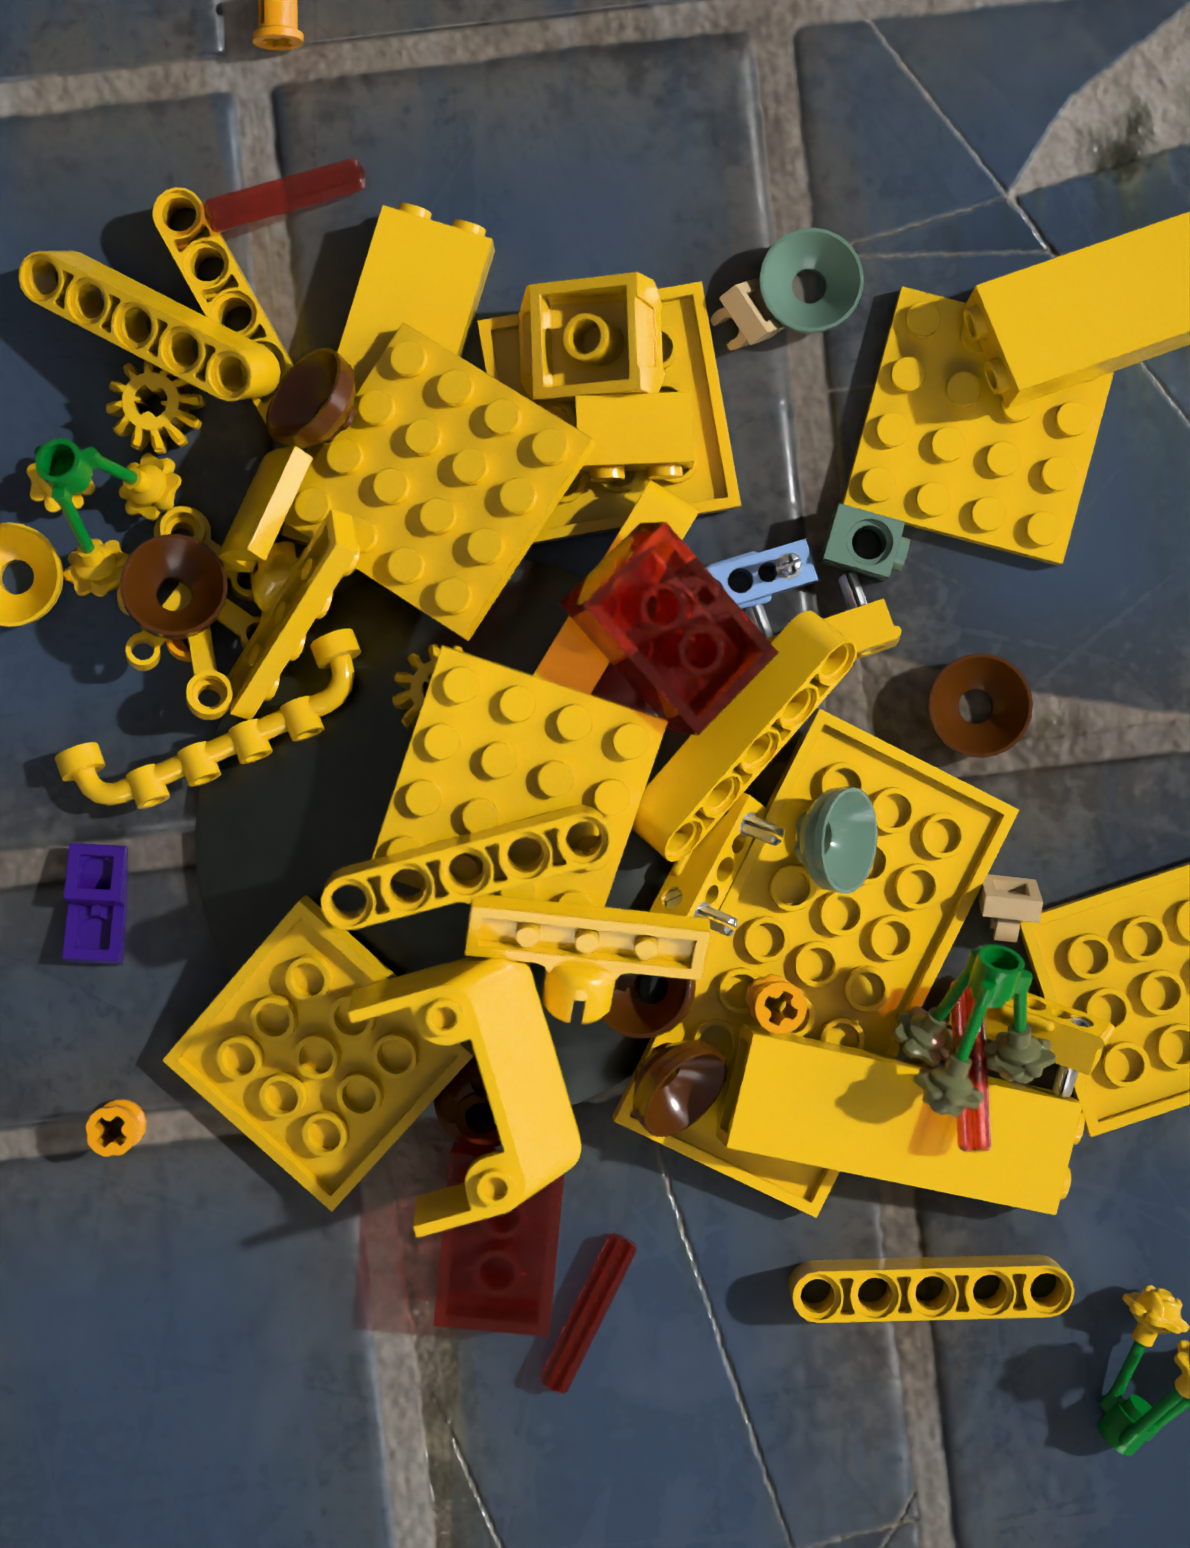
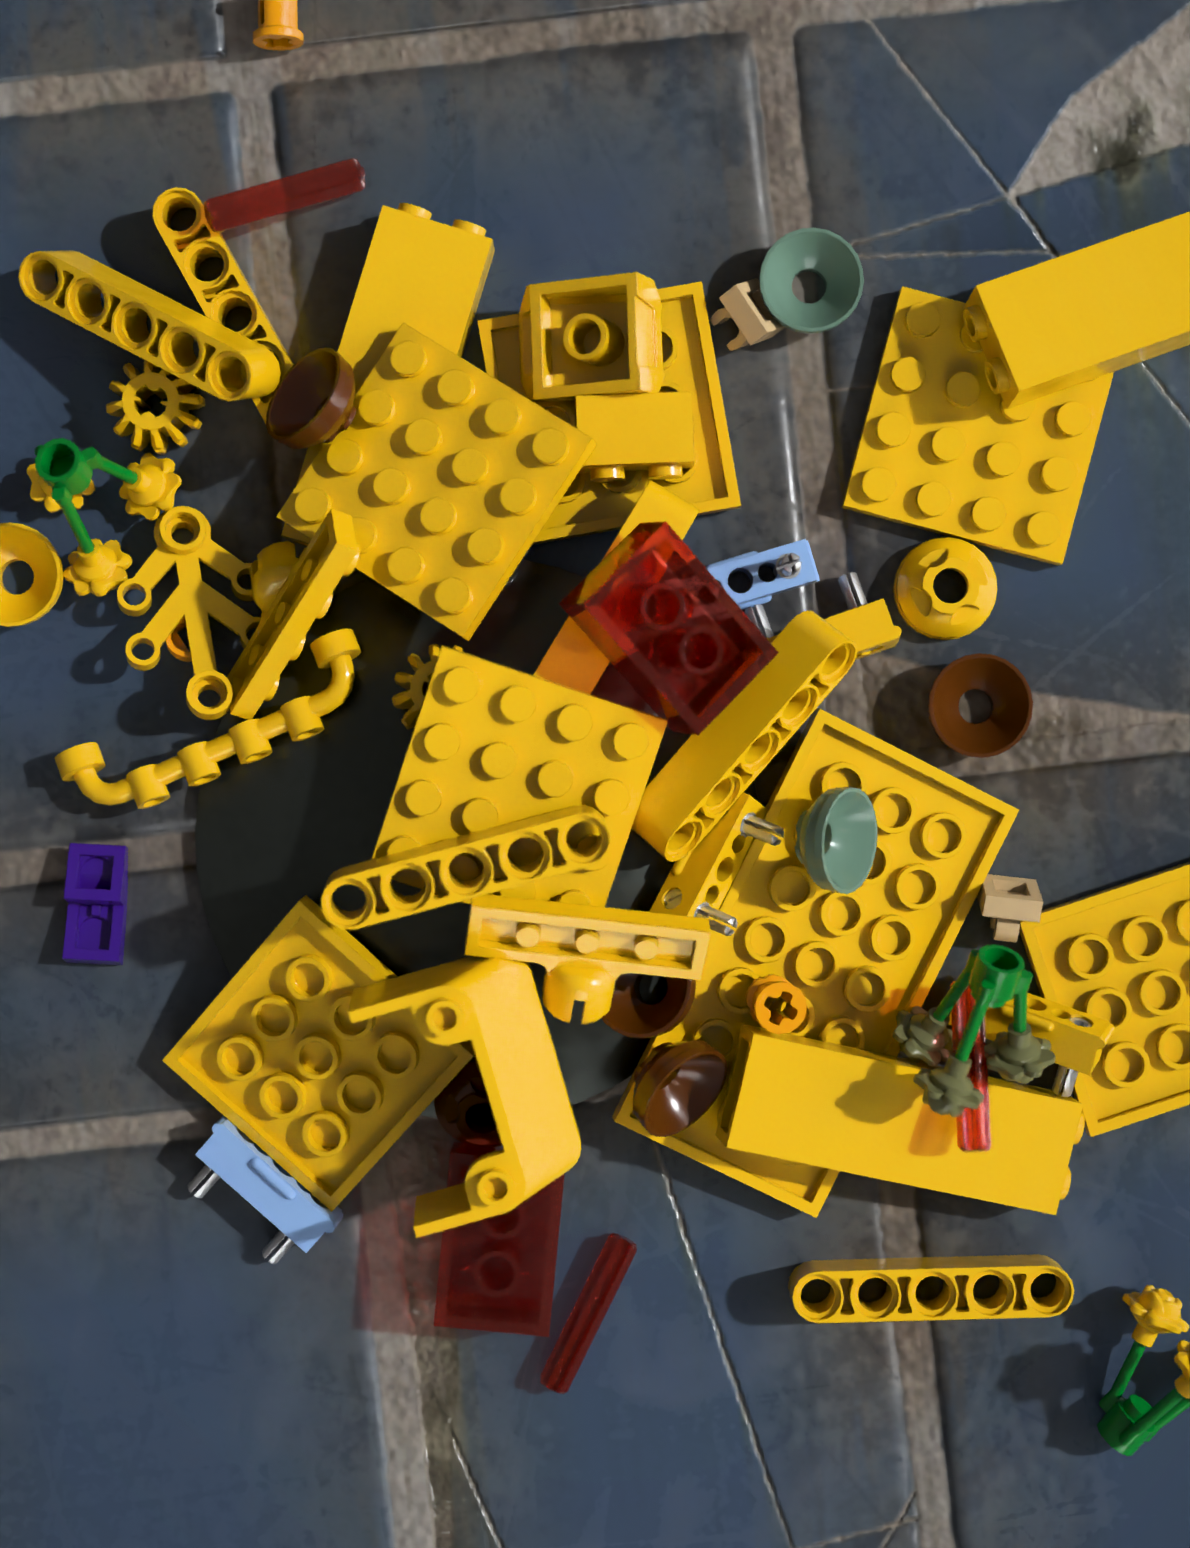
(99, 1125): light orange bush -> none
(179, 560): reddish brown piece -> none
(264, 509): yellow slope -> none
(265, 1187): none -> light blue piece
(838, 547): sand green brick -> none
(916, 595): none -> yellow piece

